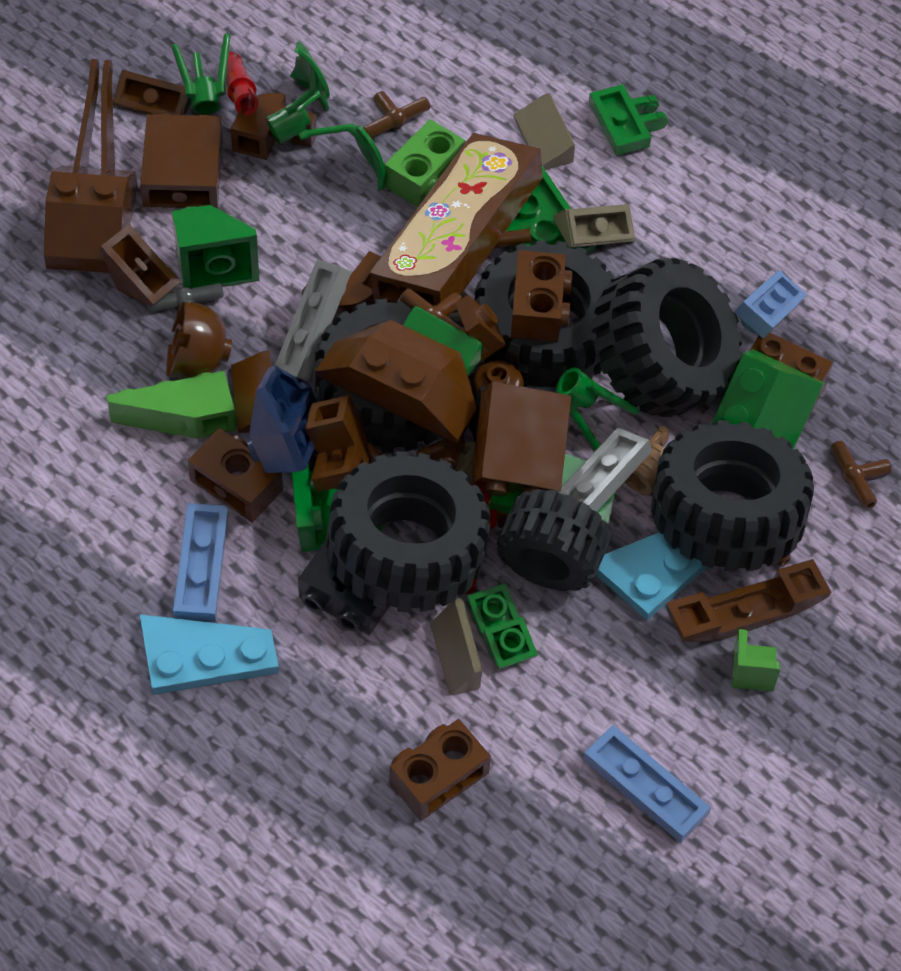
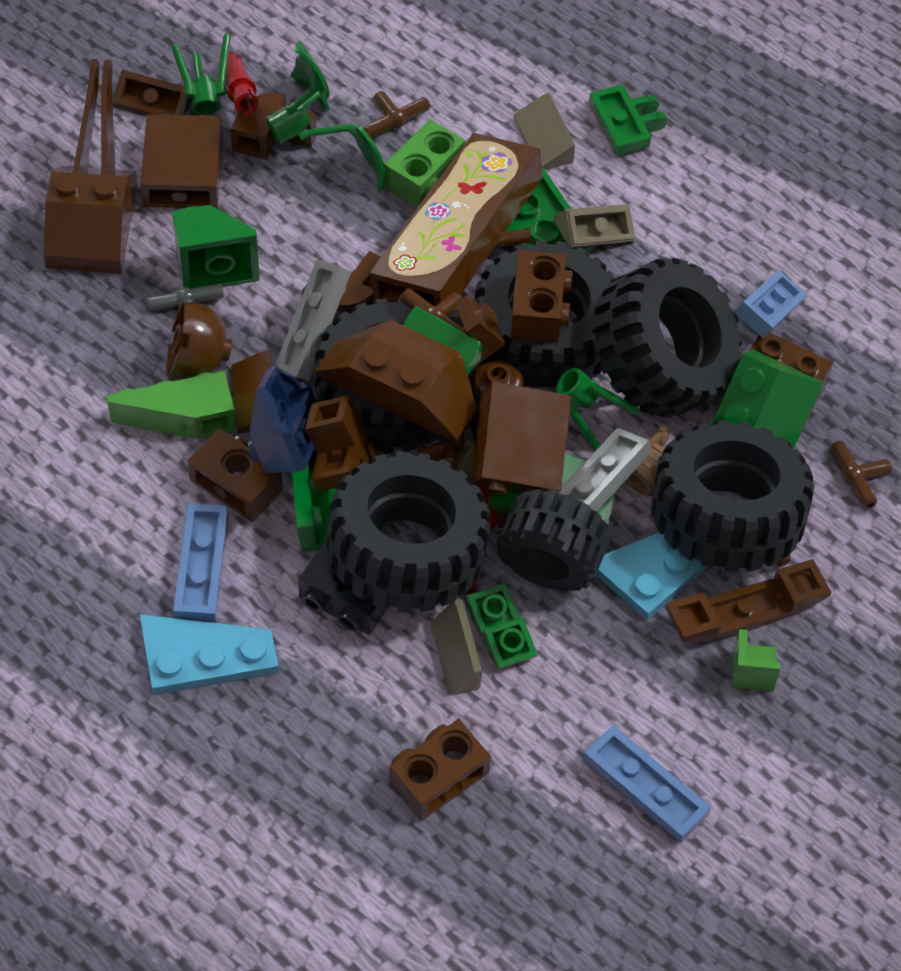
(137, 267): reddish brown slope -> none

